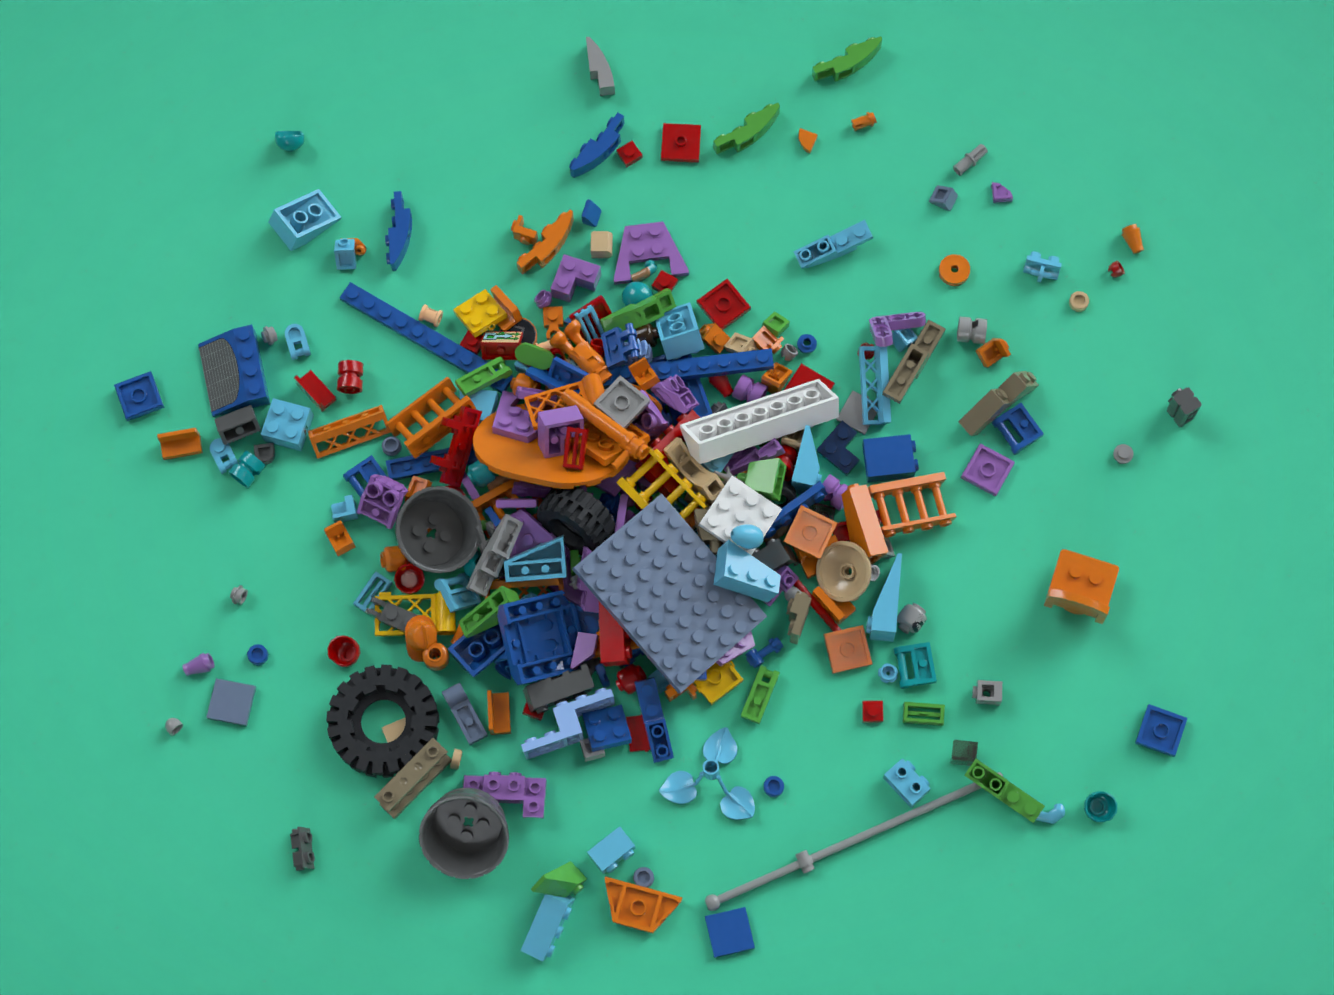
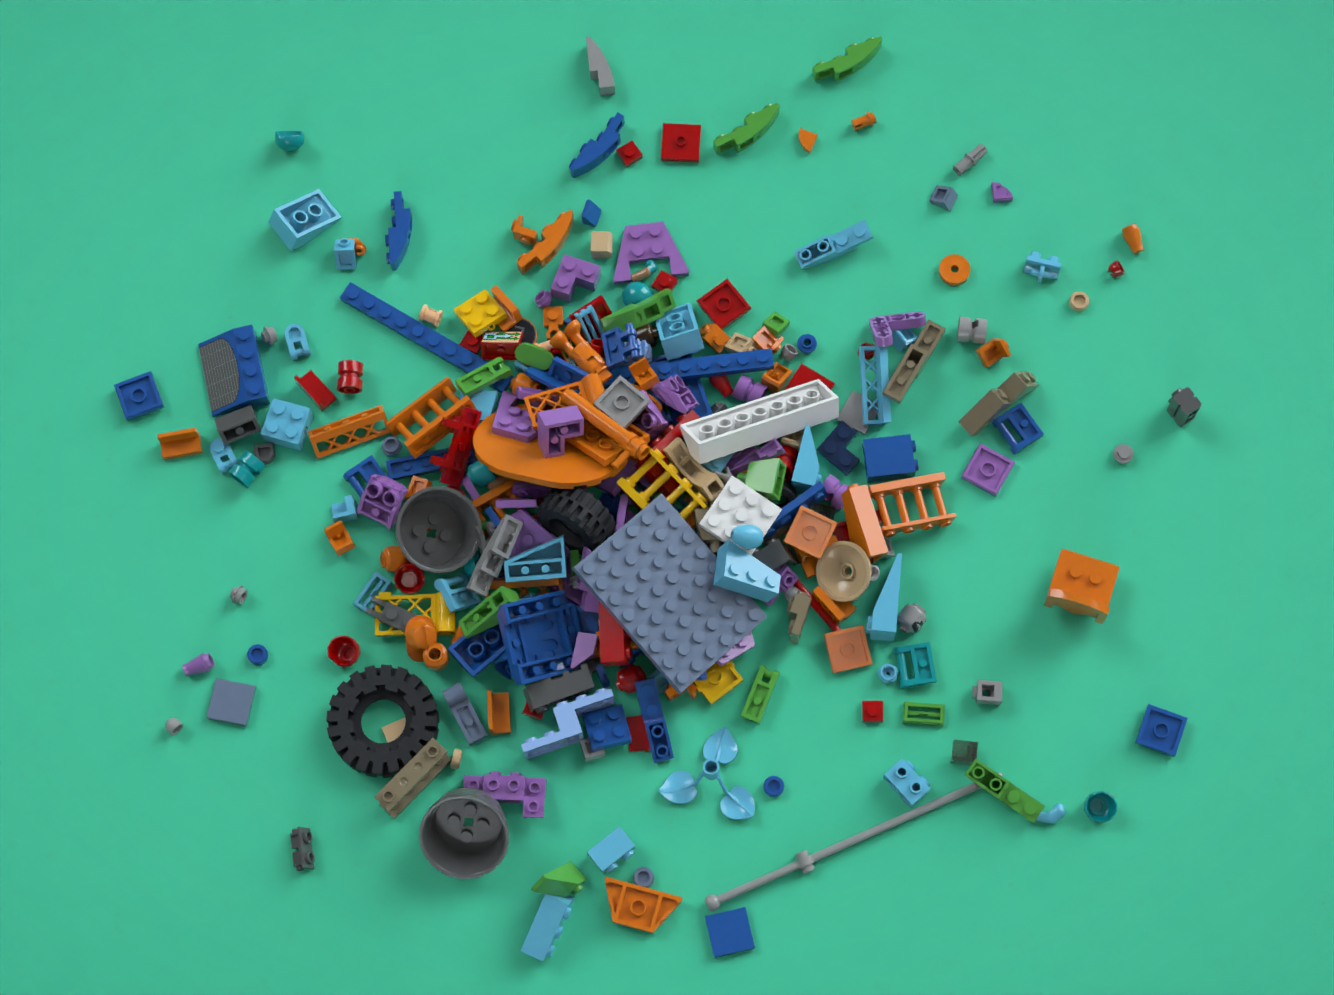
(575, 448): red tile -> none
(755, 658): blue bar -> none

